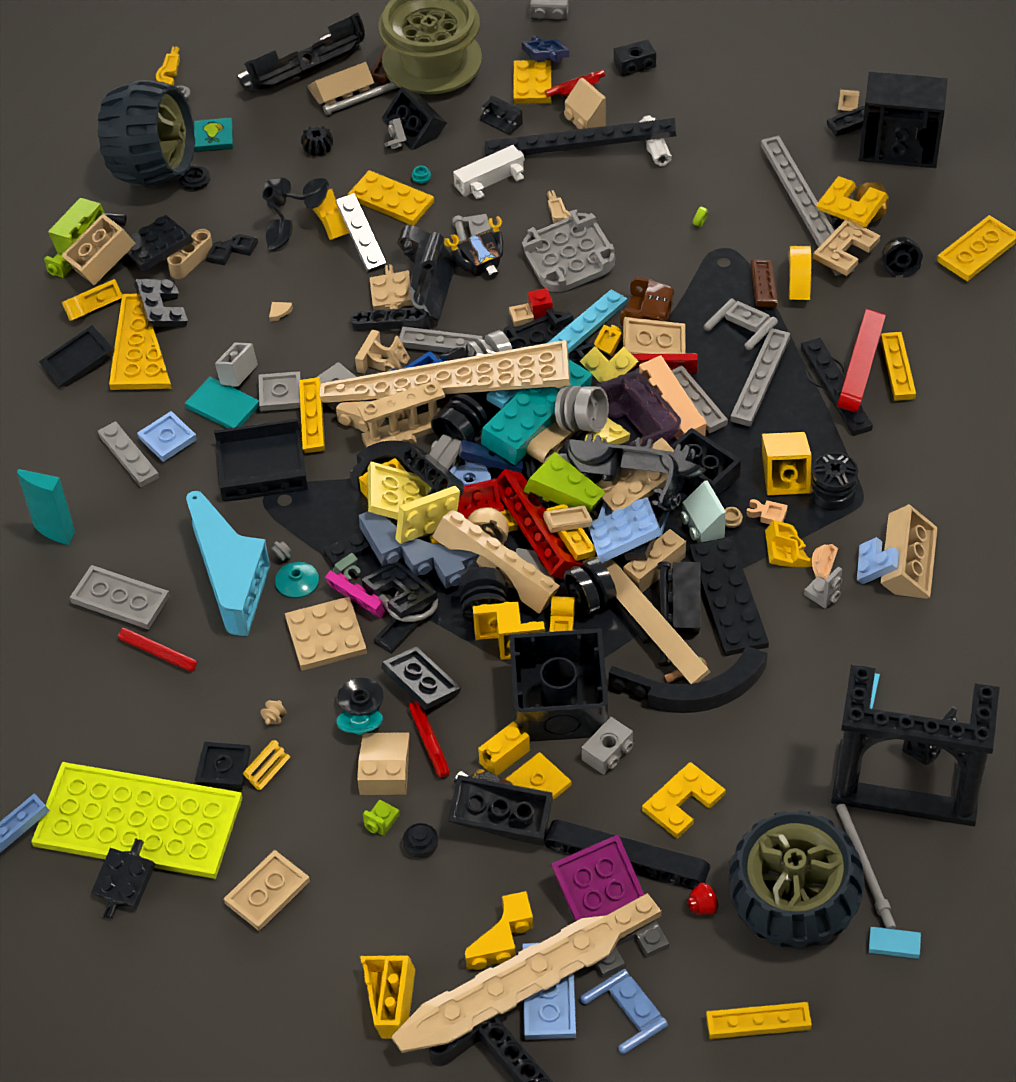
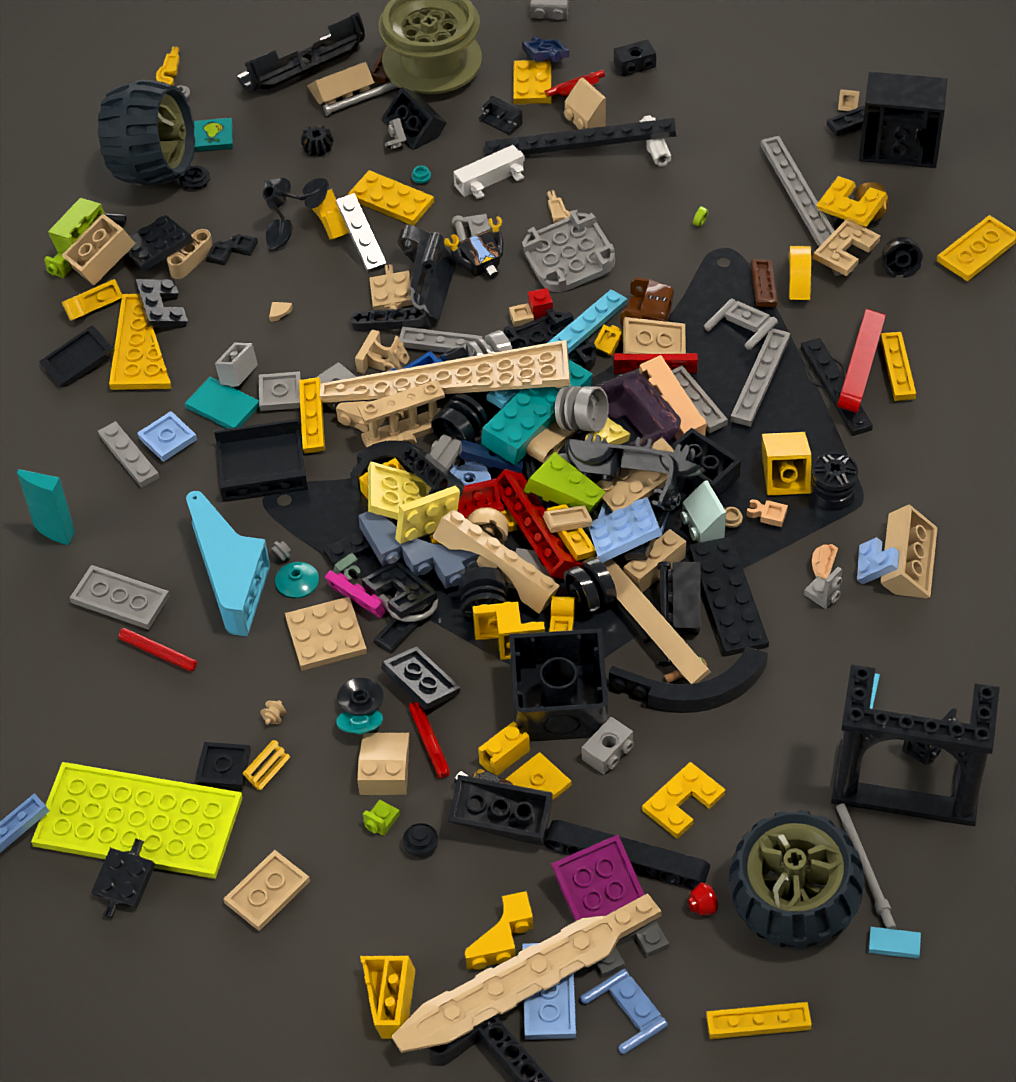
(604, 369): light yellow plate -> none
(785, 546): yellow slope -> none

